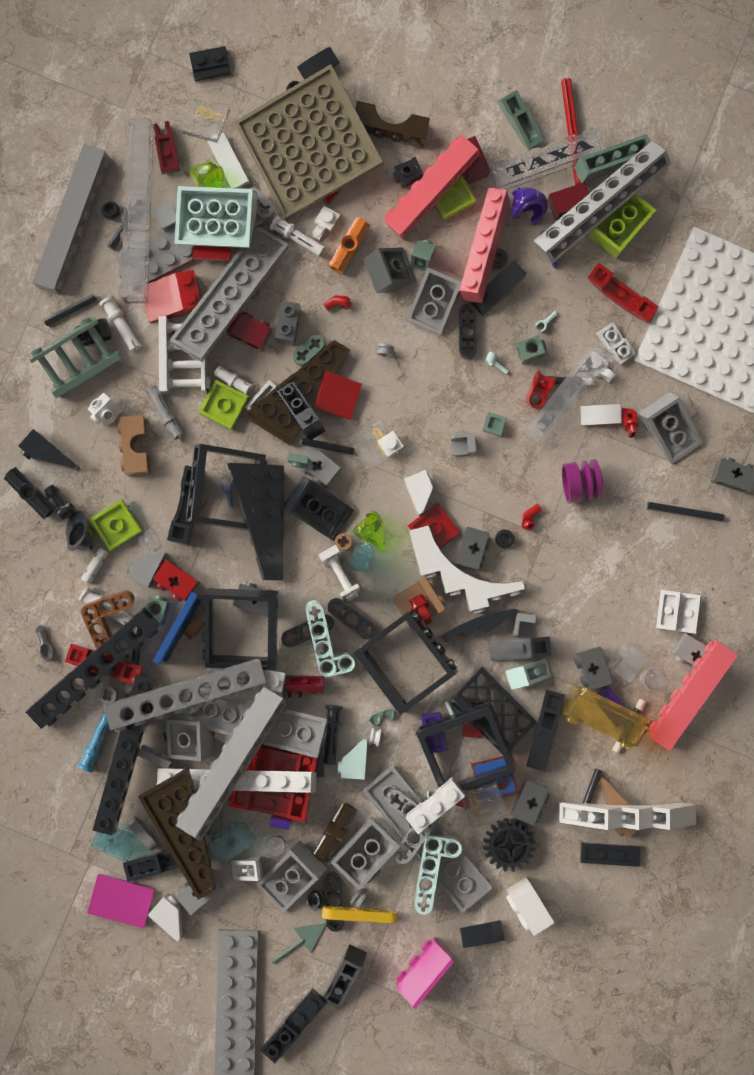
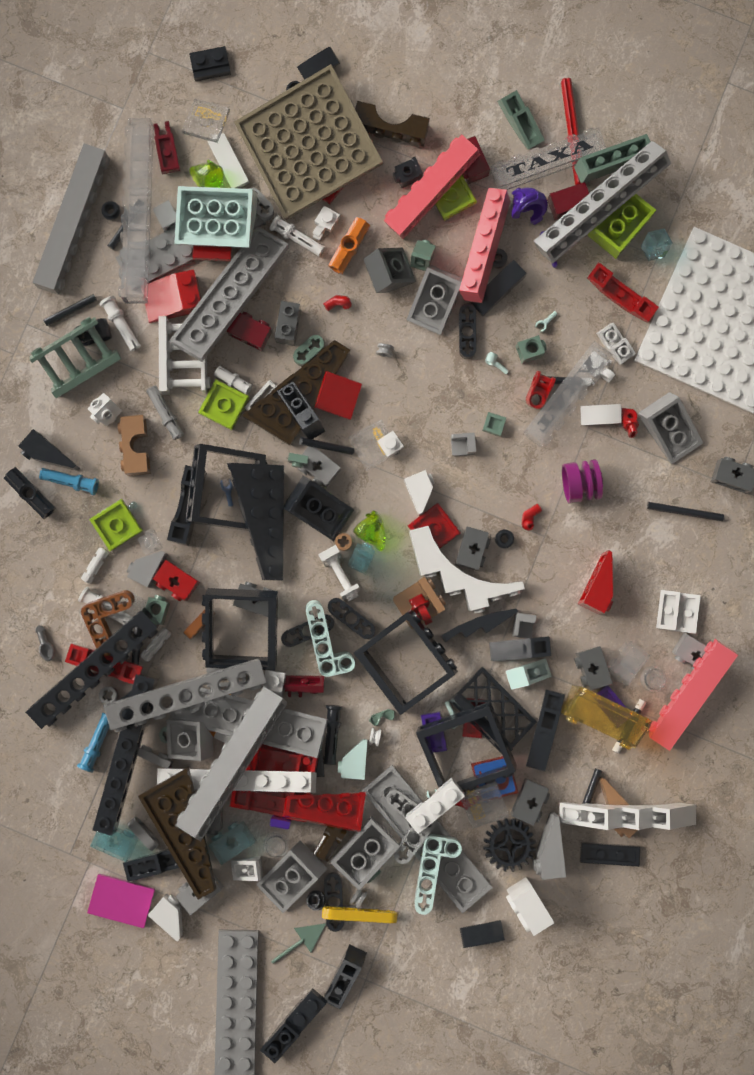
(65, 509): black bar -> none
(77, 482): none -> dark azure pin
(79, 533): black piece -> none
(155, 645): none -> white axle
(178, 628): blue tile -> none
(331, 810): none -> red wing
(424, 971): slope -> none
(549, 853): none -> light grey slope
(599, 588): none -> red slope
(656, 244): none -> clear light blue brick

